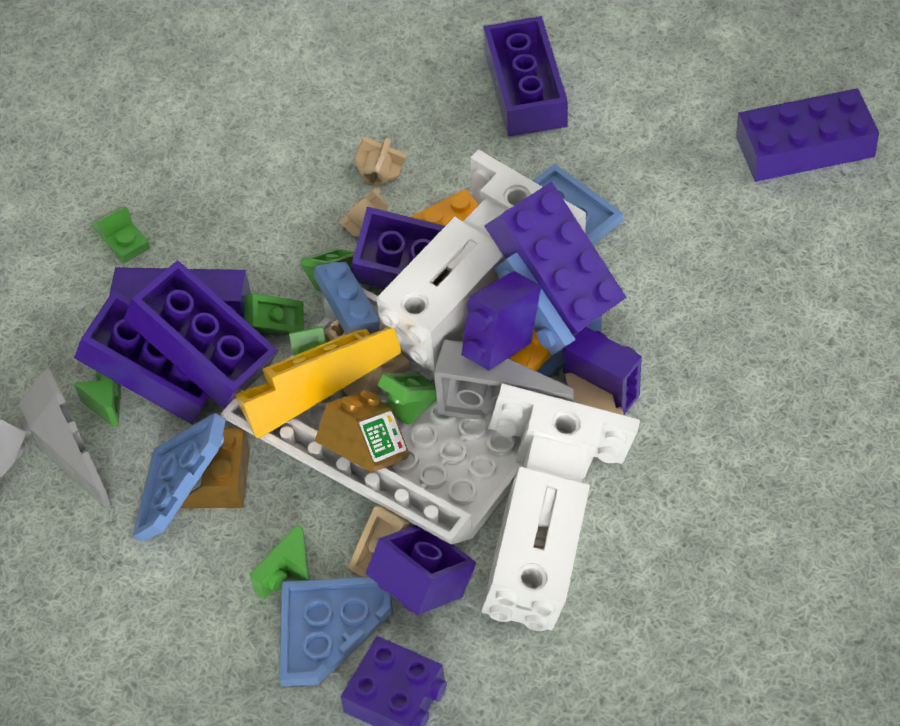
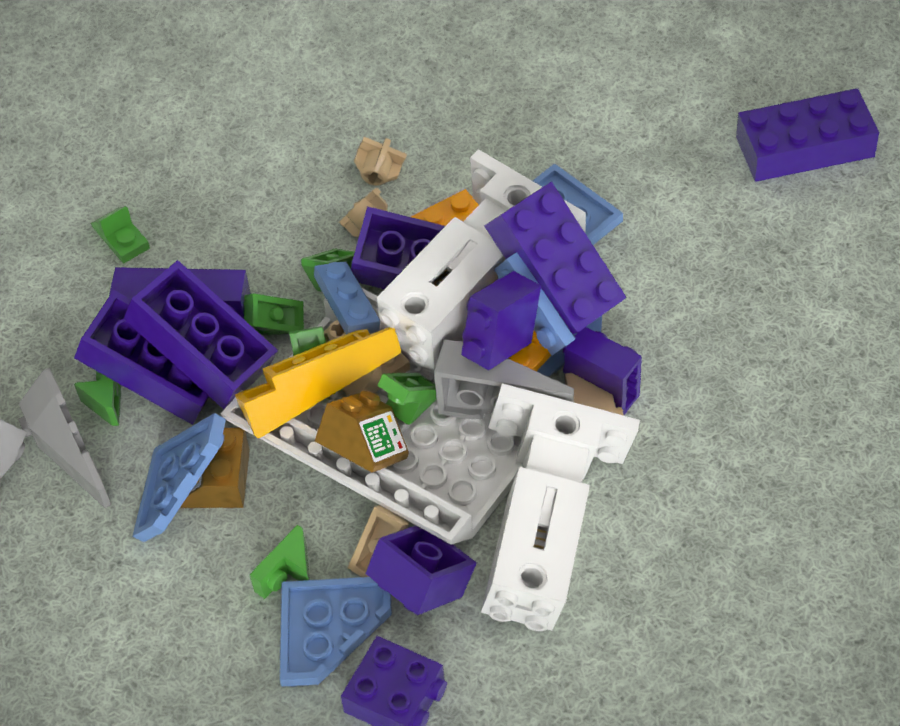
(525, 76): dark purple brick -> none

